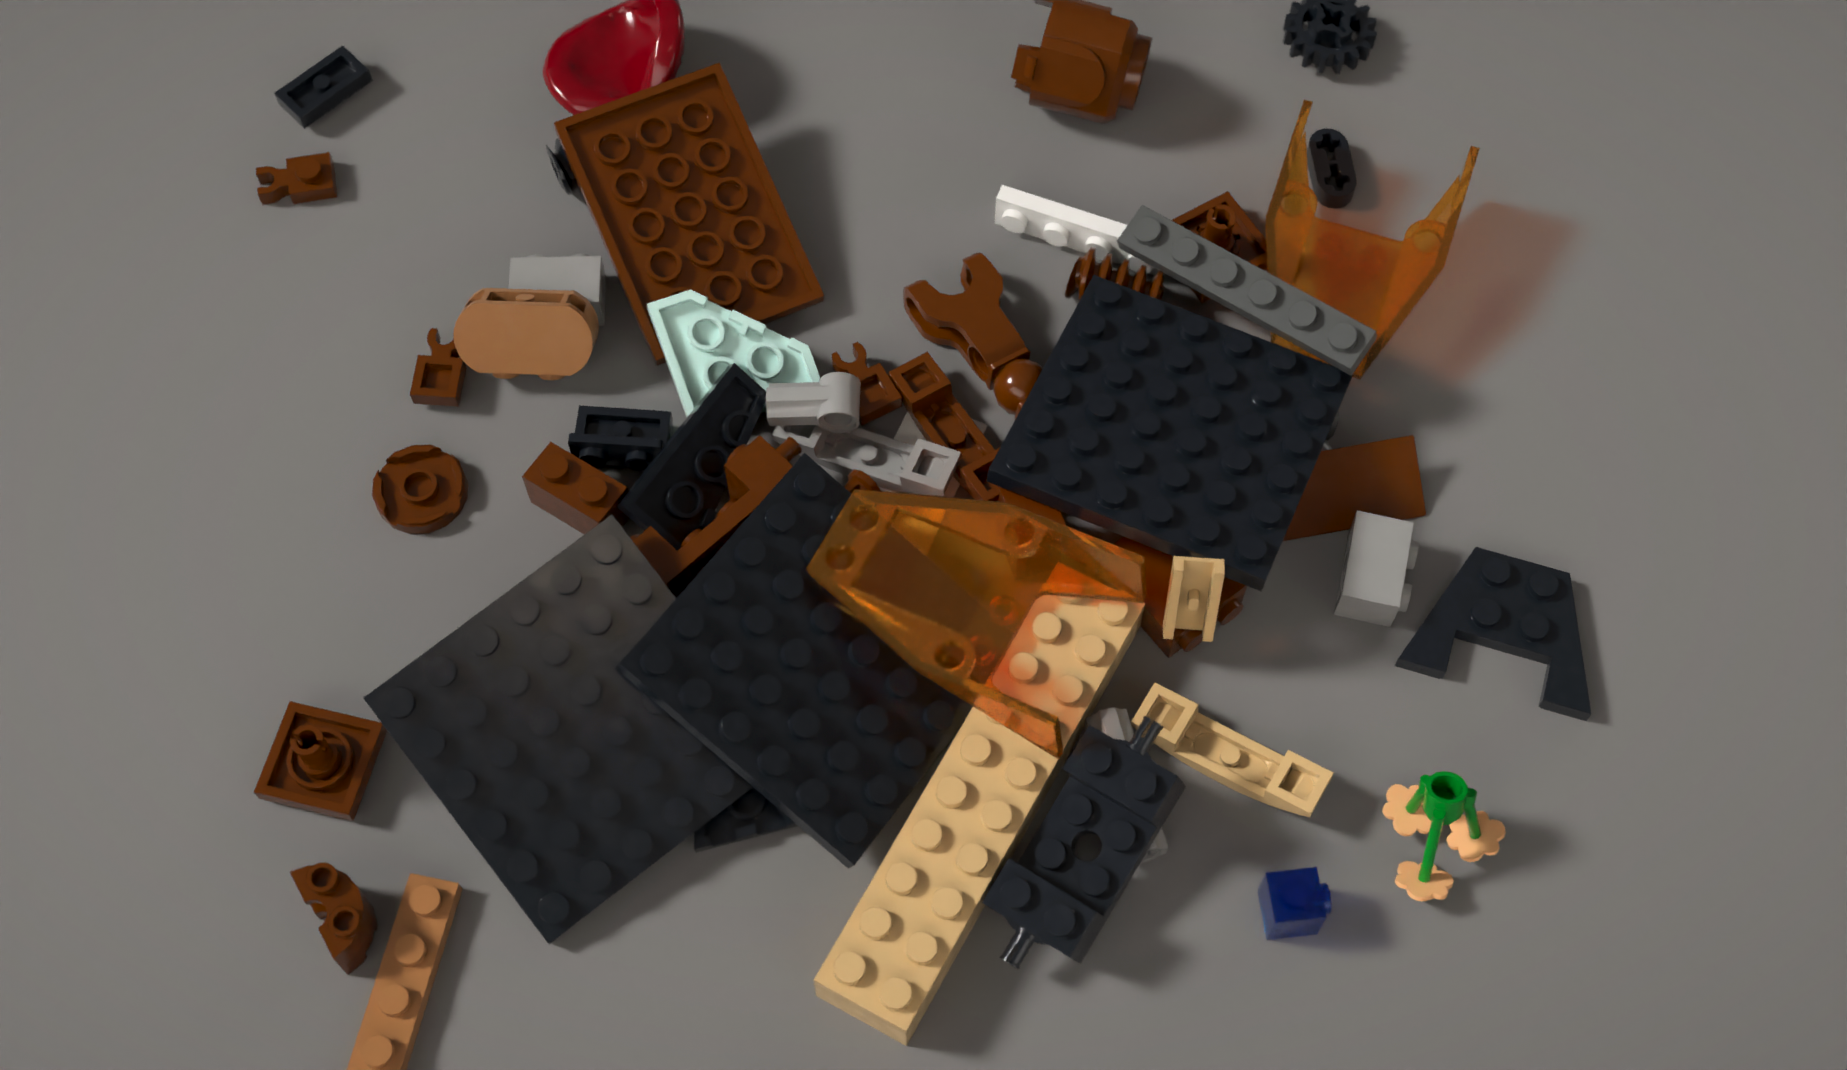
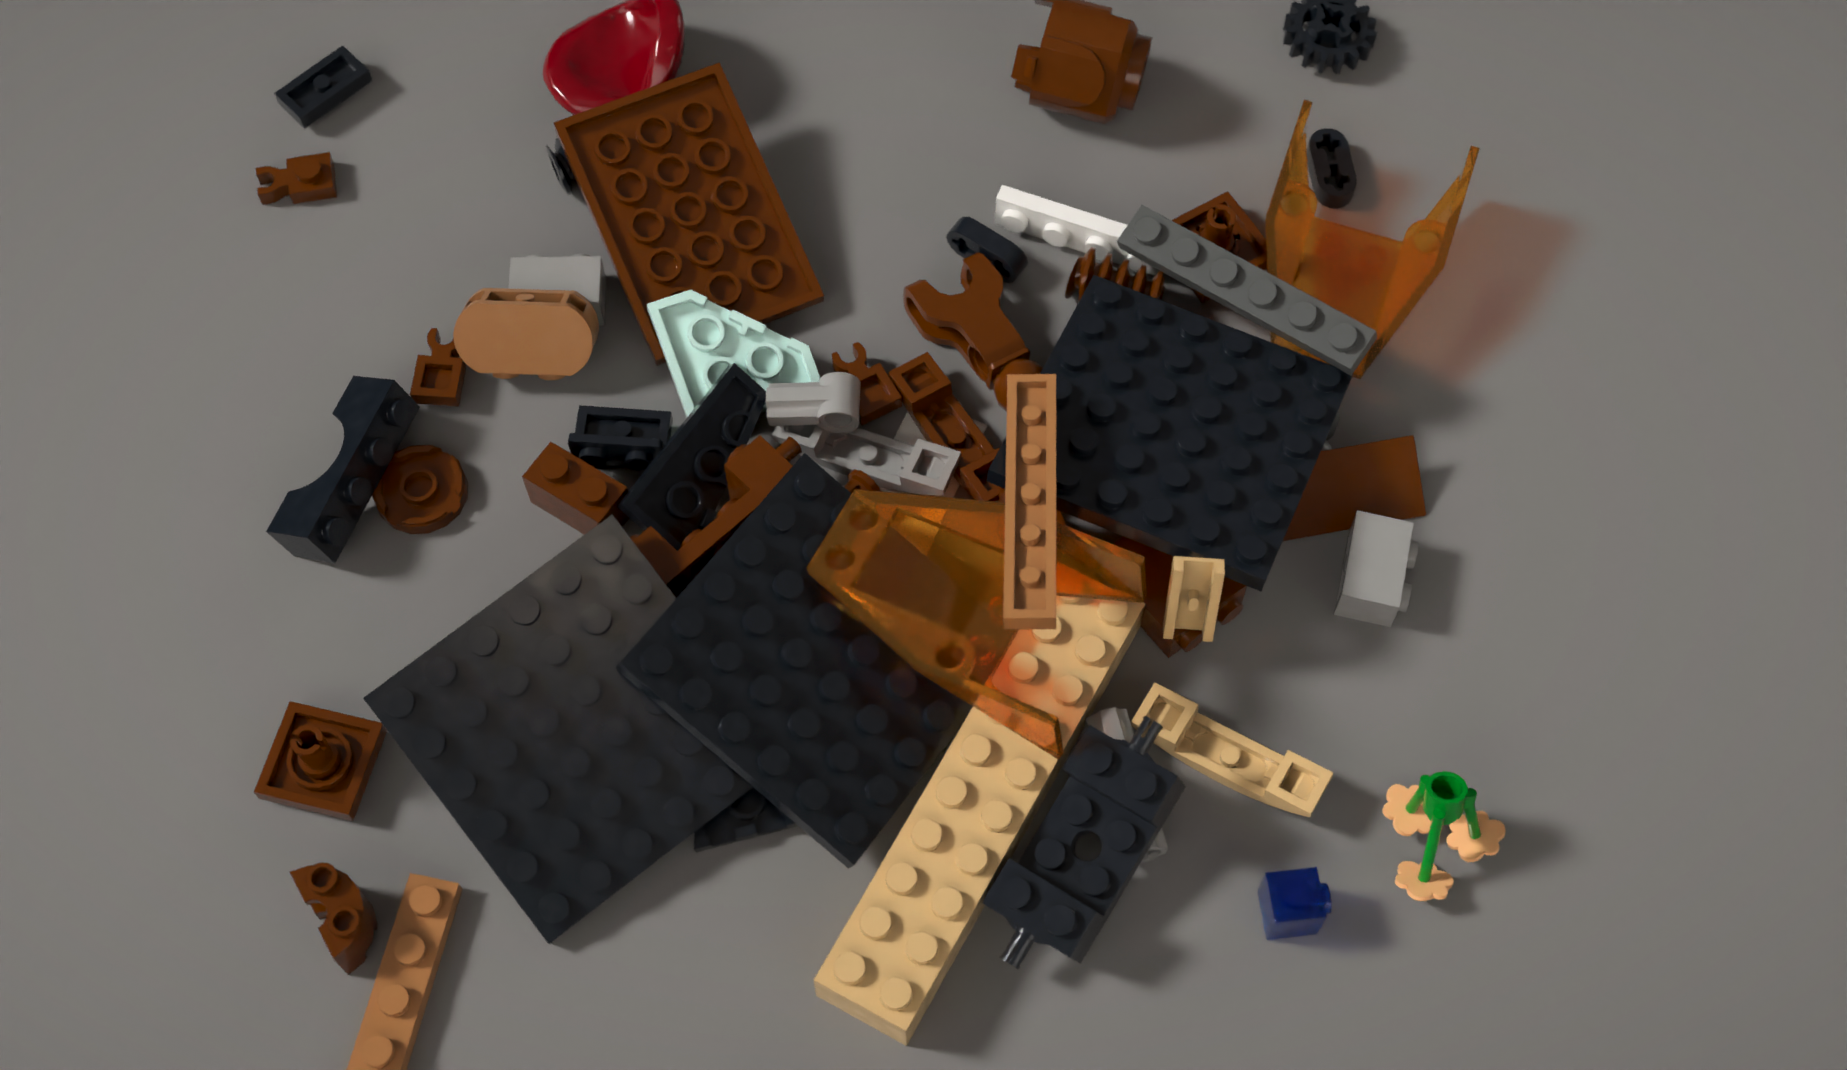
(323, 514): none -> black arch
(971, 237): none -> black beam
(1030, 503): none -> medium nougat plate
(1511, 610): black wing -> none

